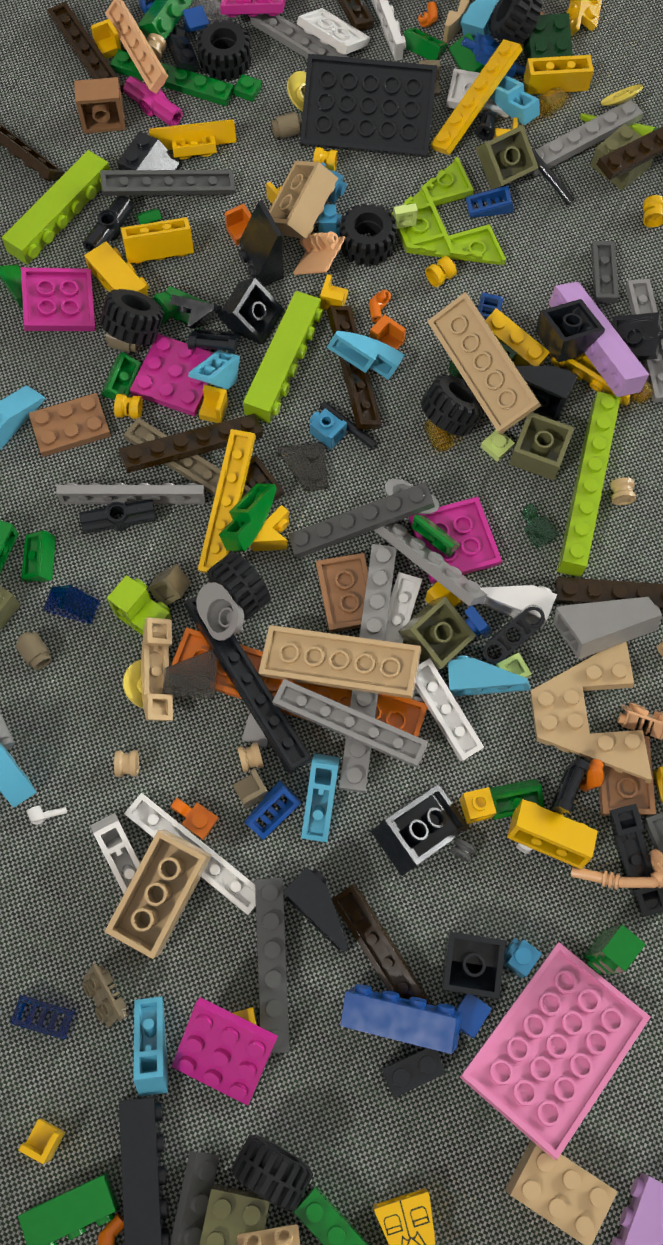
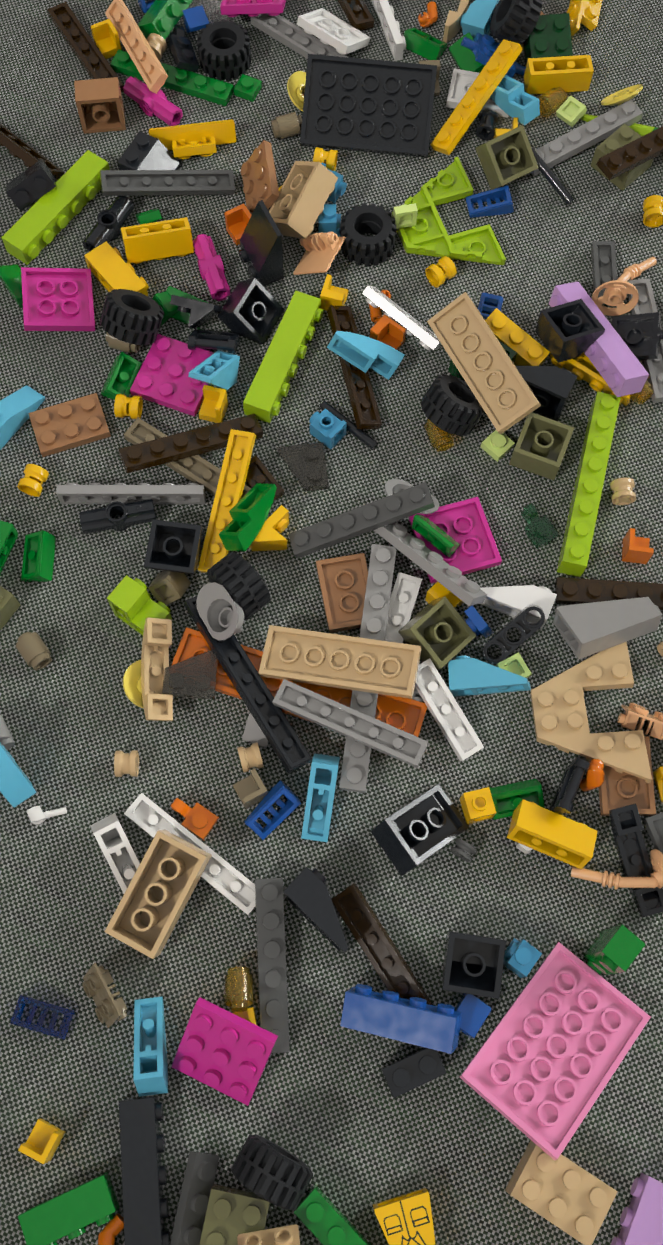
(31, 185): none -> black brick
(33, 480): none -> yellow wheel
(71, 603): clear blue slope -> none
(174, 546): none -> black slope
(211, 267): none -> dark pink piece
(238, 989): none -> clear yellow brick
(260, 177): none -> medium nougat plate
(396, 313): none -> white plate
(571, 111): none -> yellowish green plate
(616, 291): none -> light nougat dish
(636, 548): none -> orange panel

